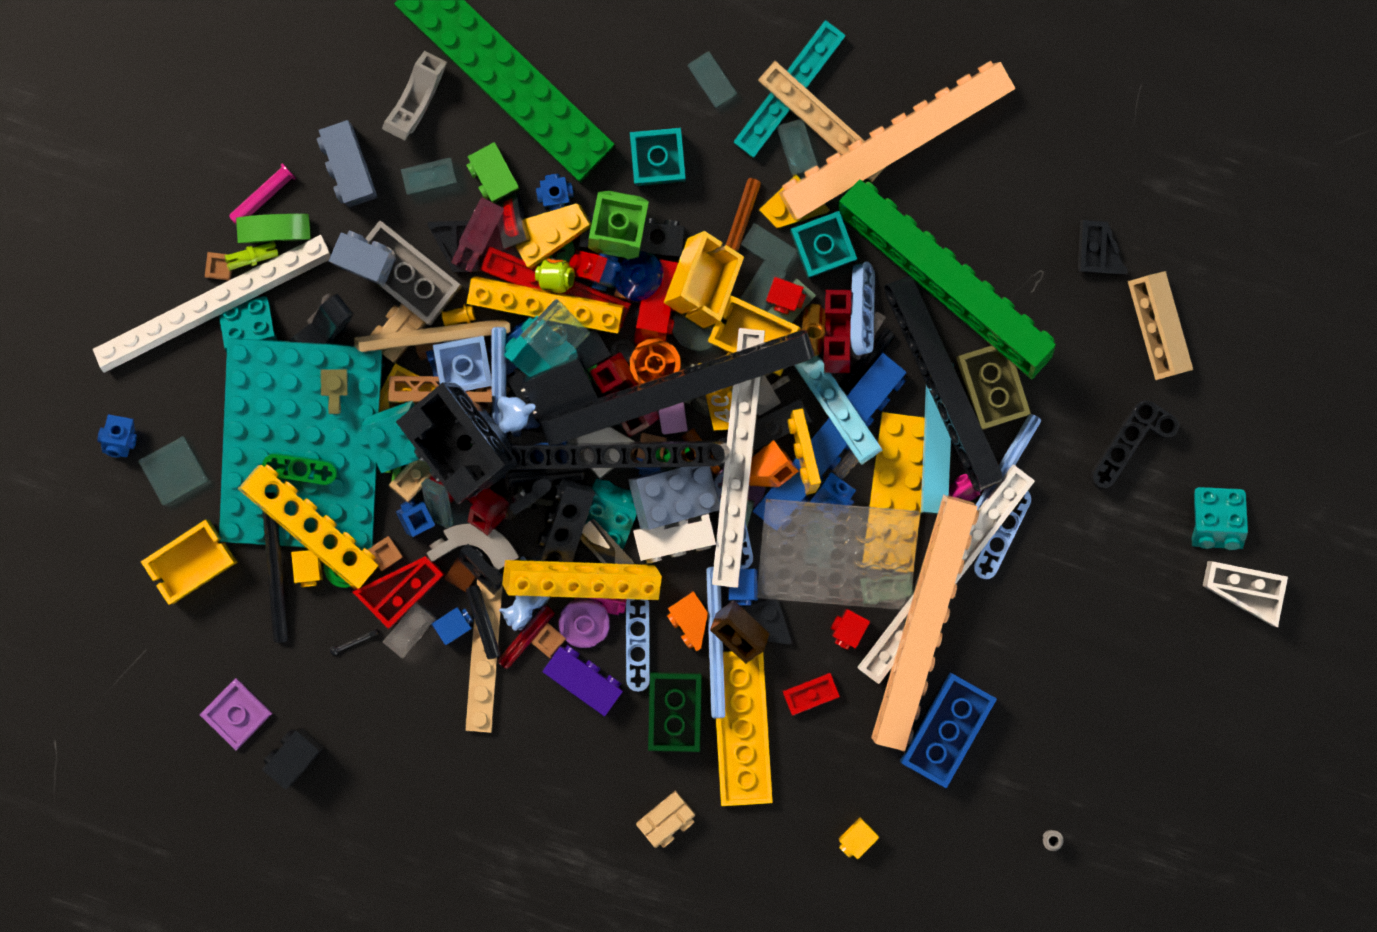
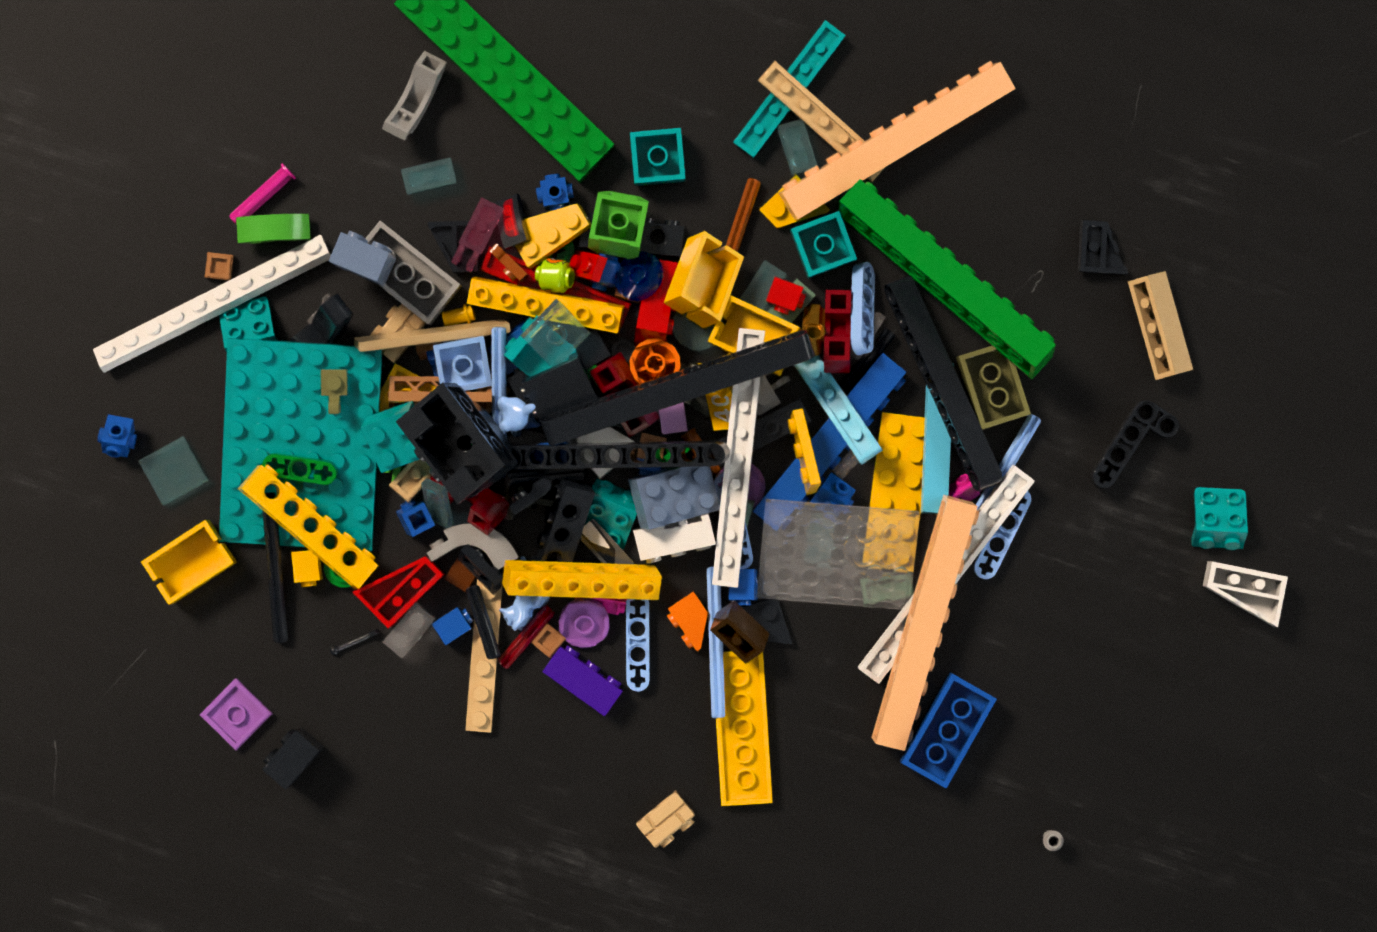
(251, 255): lime pin -> none
(346, 164): sand blue brick -> none
(385, 553): medium nougat plate -> none
(492, 172): bright green brick -> none
(512, 269): none -> dark orange plate
(674, 711): dark green brick -> none
(712, 79): clear light blue tile -> none
(768, 247): clear light blue tile -> none
(771, 467): orange slope -> none
(811, 694): red plate -> none
(849, 629): red brick -> none
(858, 839): yellow brick -> none

